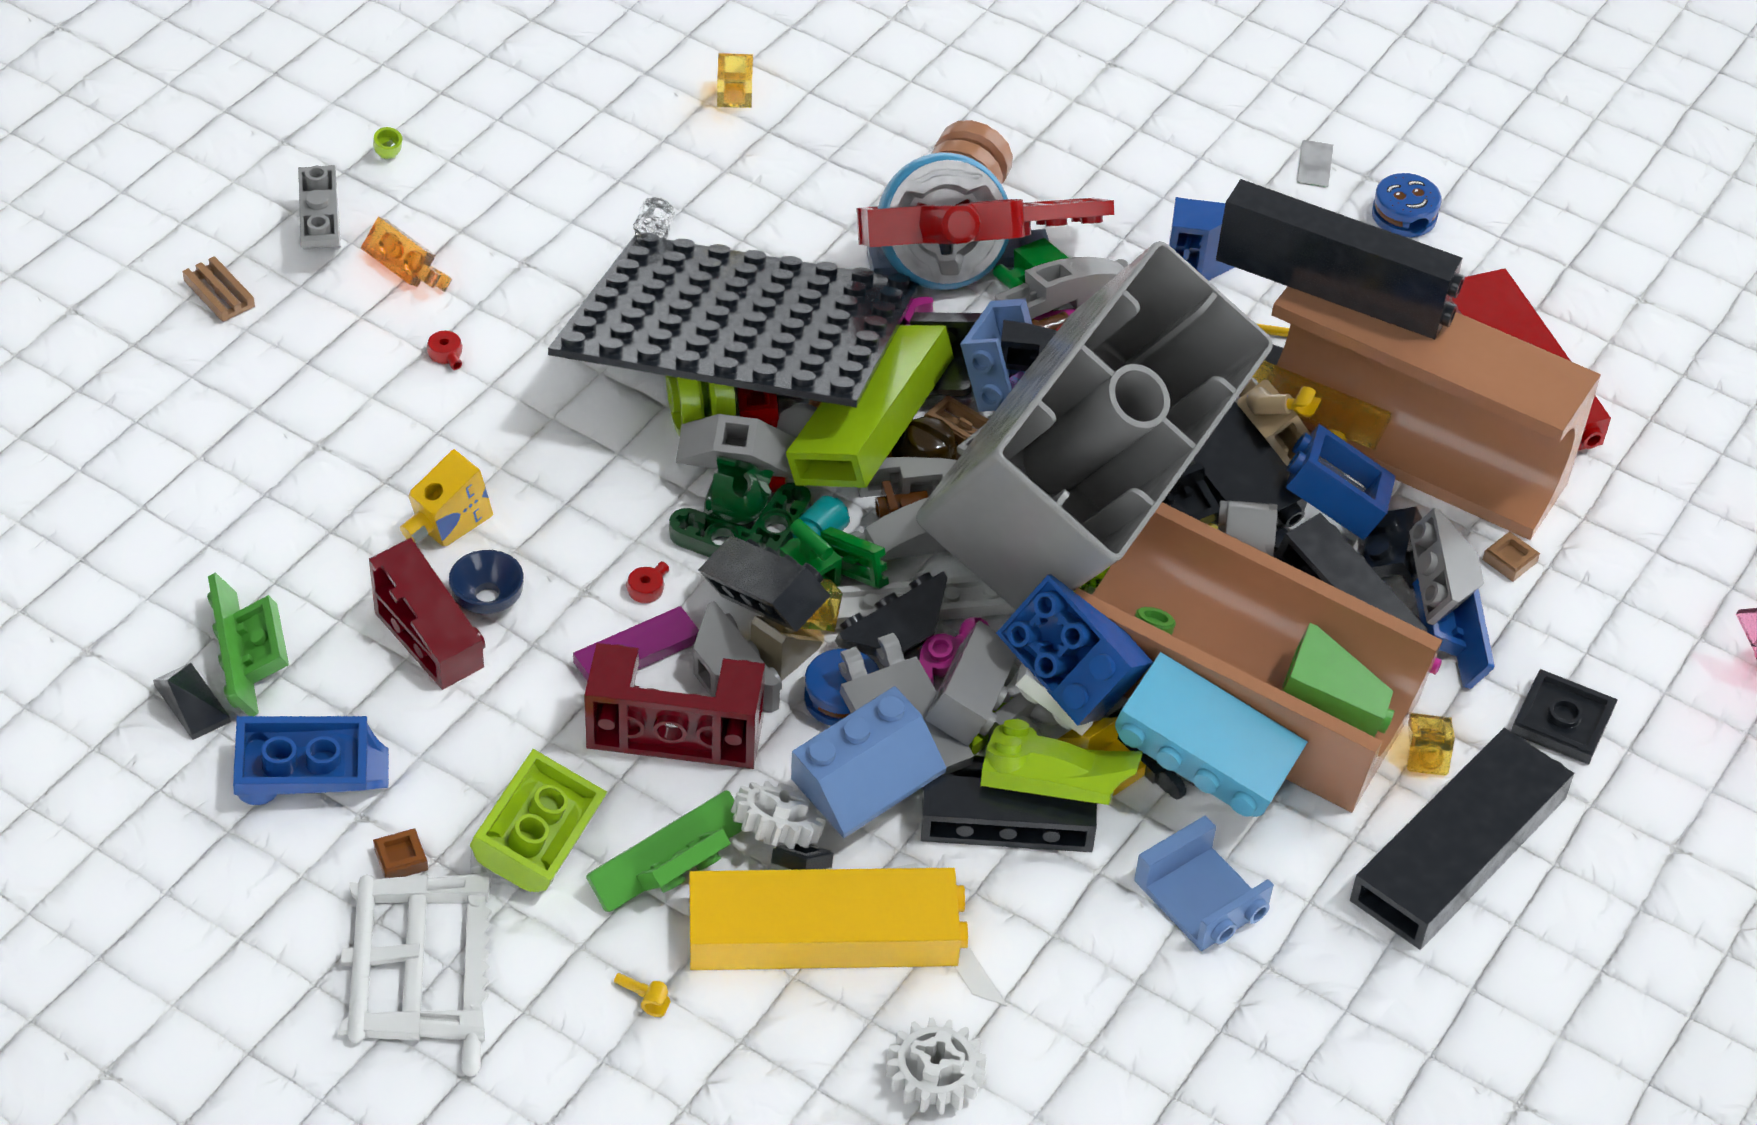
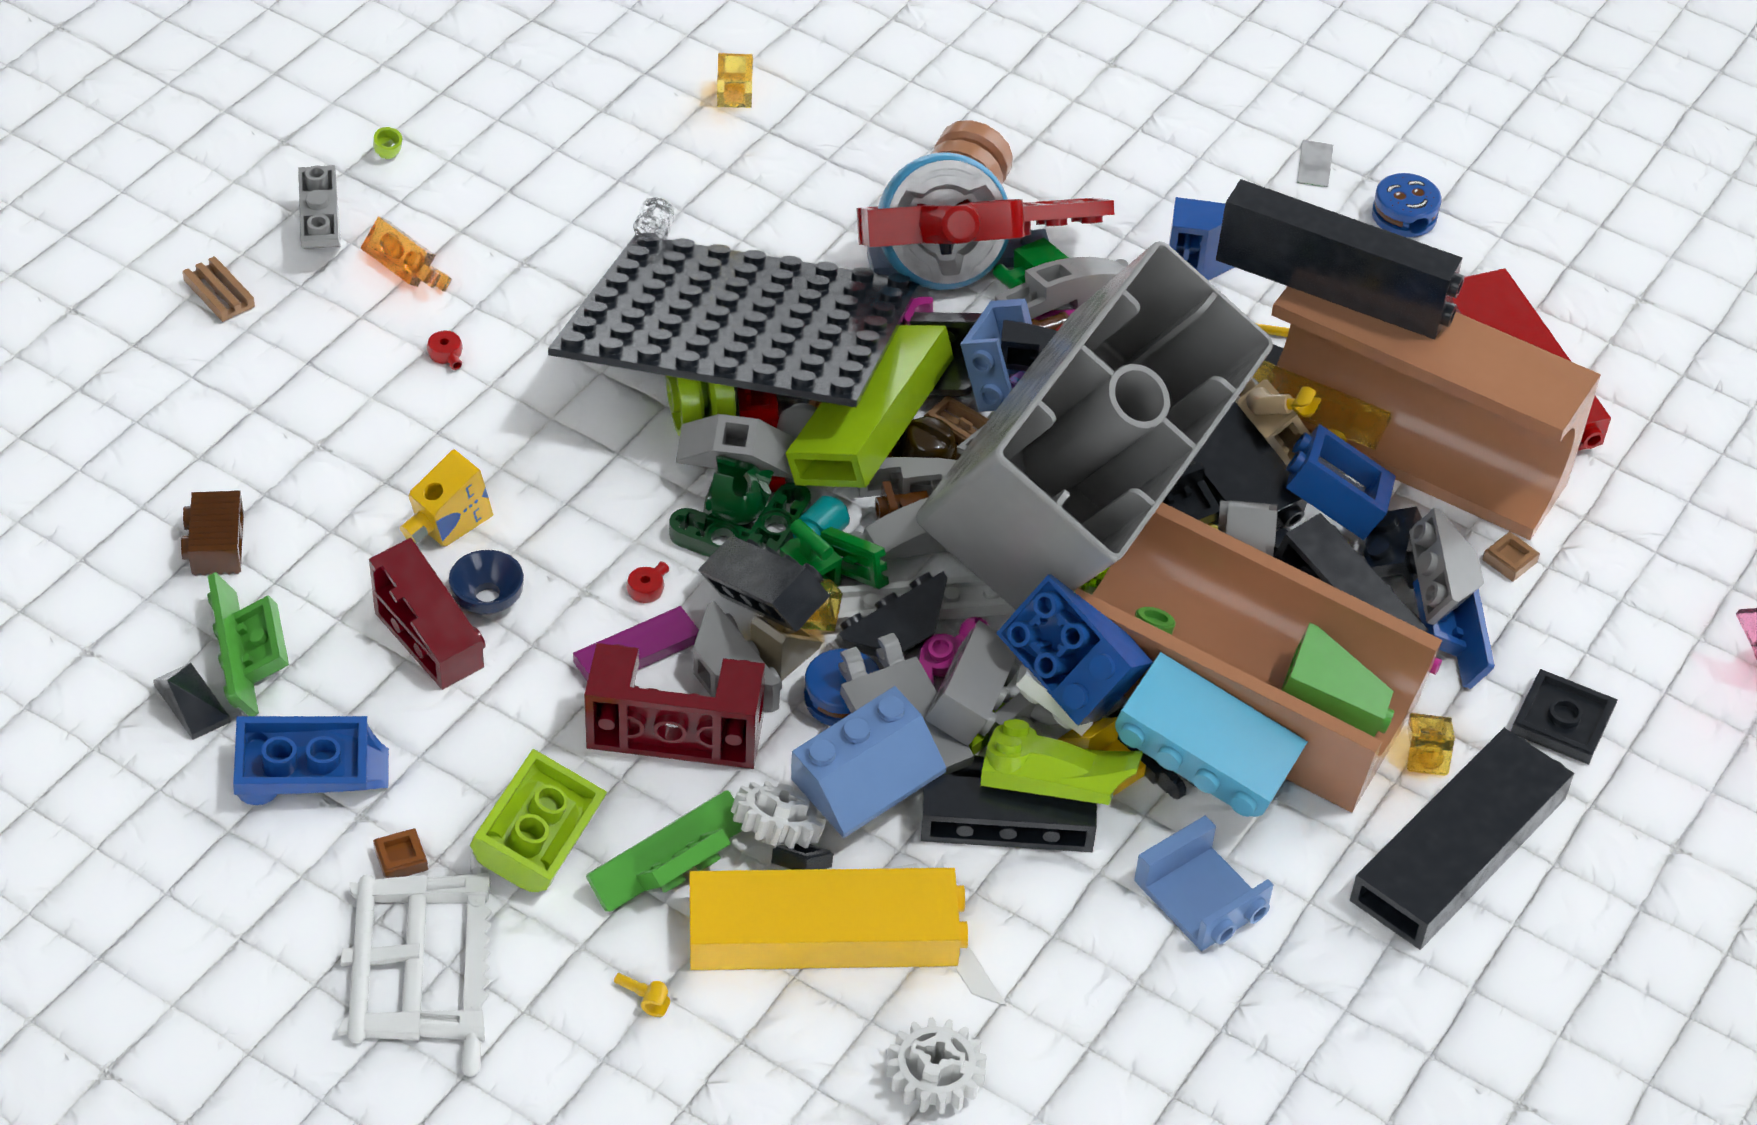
(215, 532): none -> reddish brown brick

